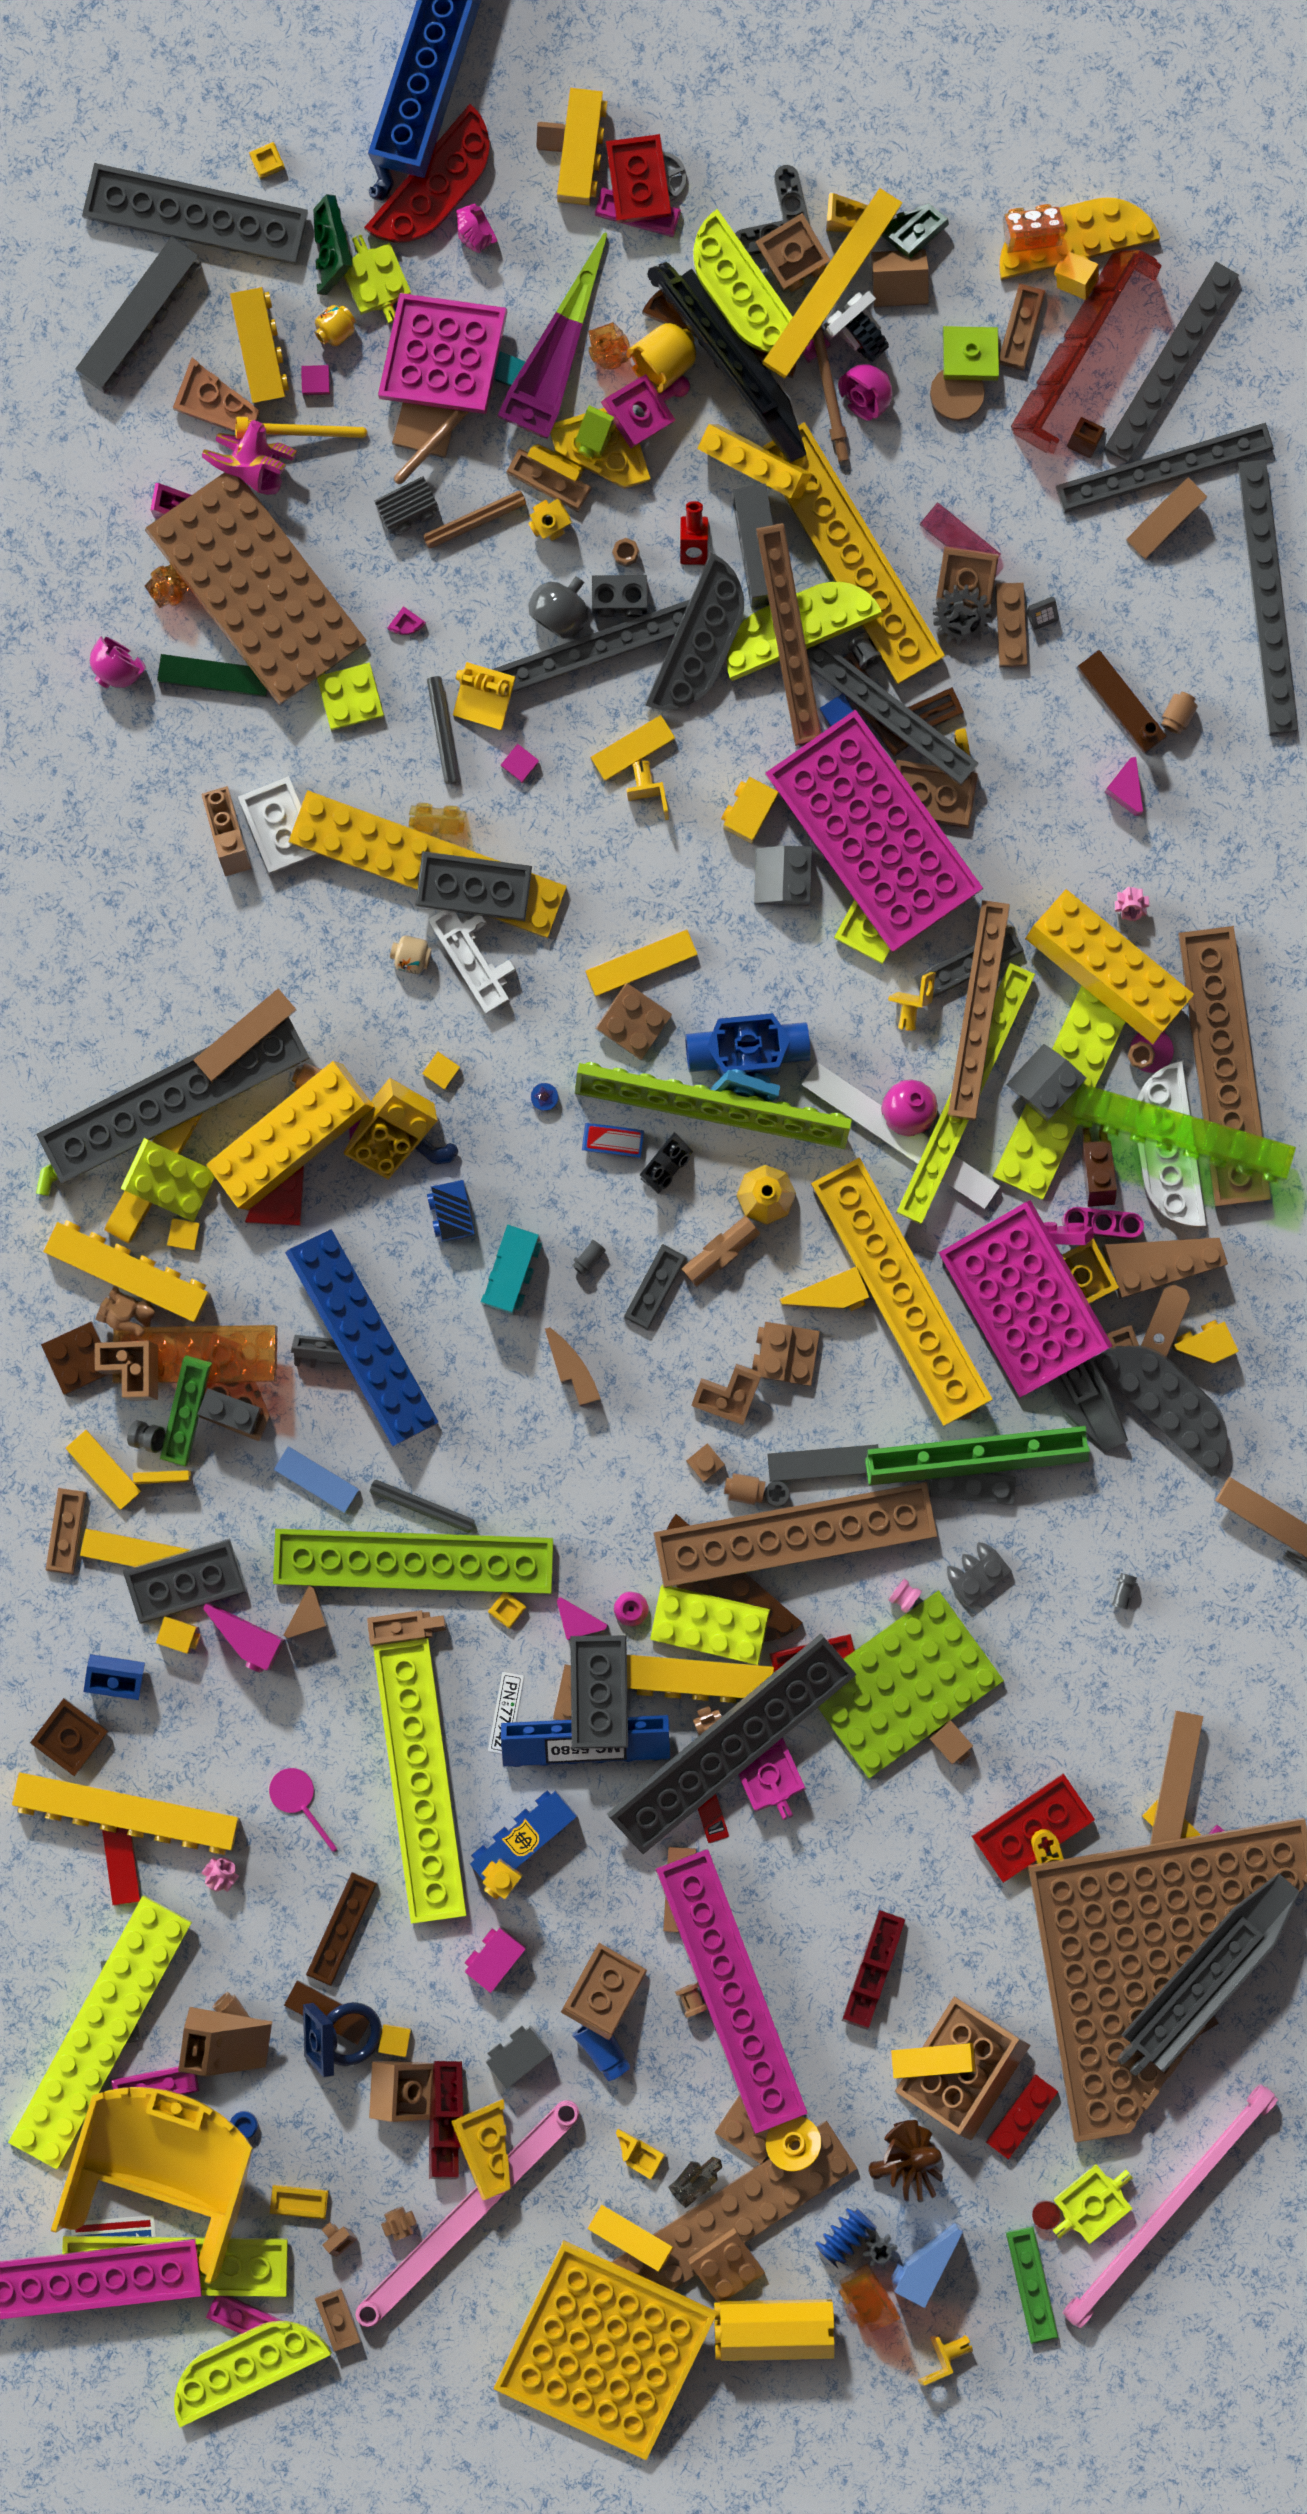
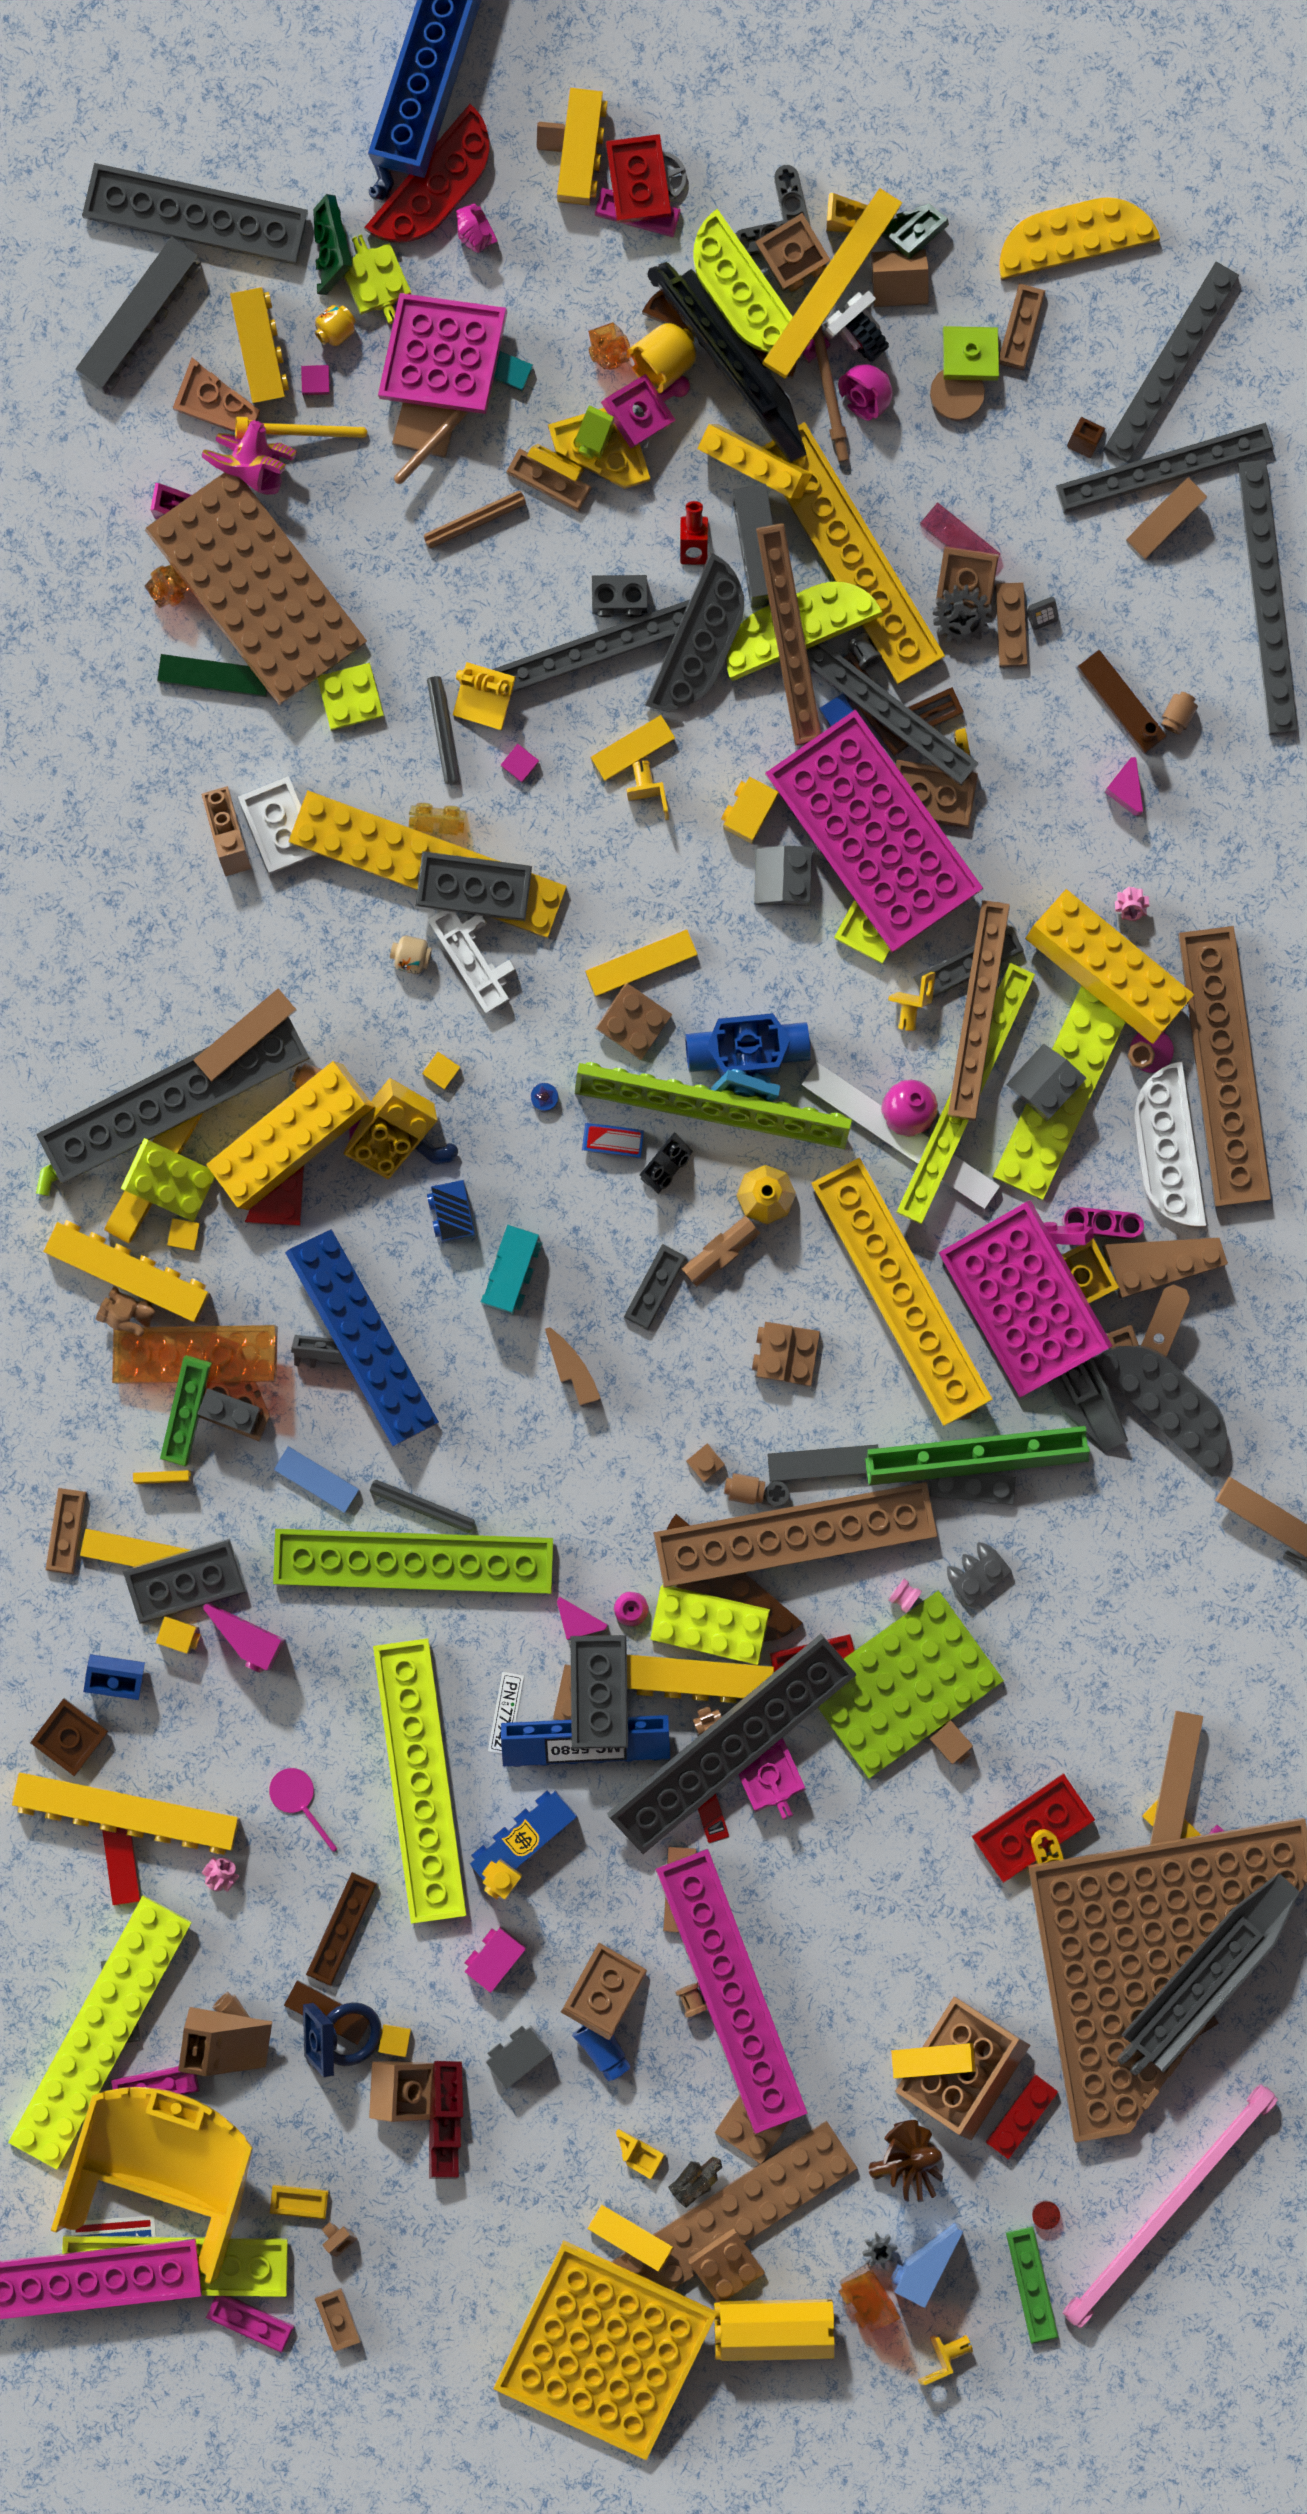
(74, 1357): reddish brown plate -> none
(103, 1469): yellow tile -> none
(114, 664): dark pink cylinder -> none
(136, 1363): medium nougat brick -> none
(146, 1436): dark grey wheel -> none
(245, 2123): blue tile -> none
(245, 2366): neon yellow plate -> none
(267, 160): yellow tile -> none
(308, 1615): medium nougat slope -> none
(398, 2223): medium nougat gear -> none
(403, 1627): medium nougat hinge -> none
(406, 623): dark pink tile -> none
(407, 506): dark grey brick -> none
(463, 2217): bright pink piece -> none
(484, 2148): yellow wing -> none
(507, 1609): yellow tile -> none
(541, 383): magenta plate -> none
(559, 608): dark grey piece -> none
(560, 519): yellow brick -> none
(588, 1258): dark grey pin -> none
(625, 552): medium nougat tile -> none
(730, 1401): medium nougat plate -> none
(781, 2138): yellow dish -> none
(834, 1293): yellow slope -> none
(845, 2236): blue piece -> none
(873, 1969): dark red slope -> none
(1033, 228): clear orange slope -> none
(1077, 275): yellow brick -> none
(1077, 340): clear red piece -> none
(1092, 2203): neon yellow plate -> none
(1098, 1170): reddish brown hinge -> none
(1124, 1591): dark grey pin -> none
(1184, 1133): clear neon green brick -> none
(1207, 1346): yellow slope -> none

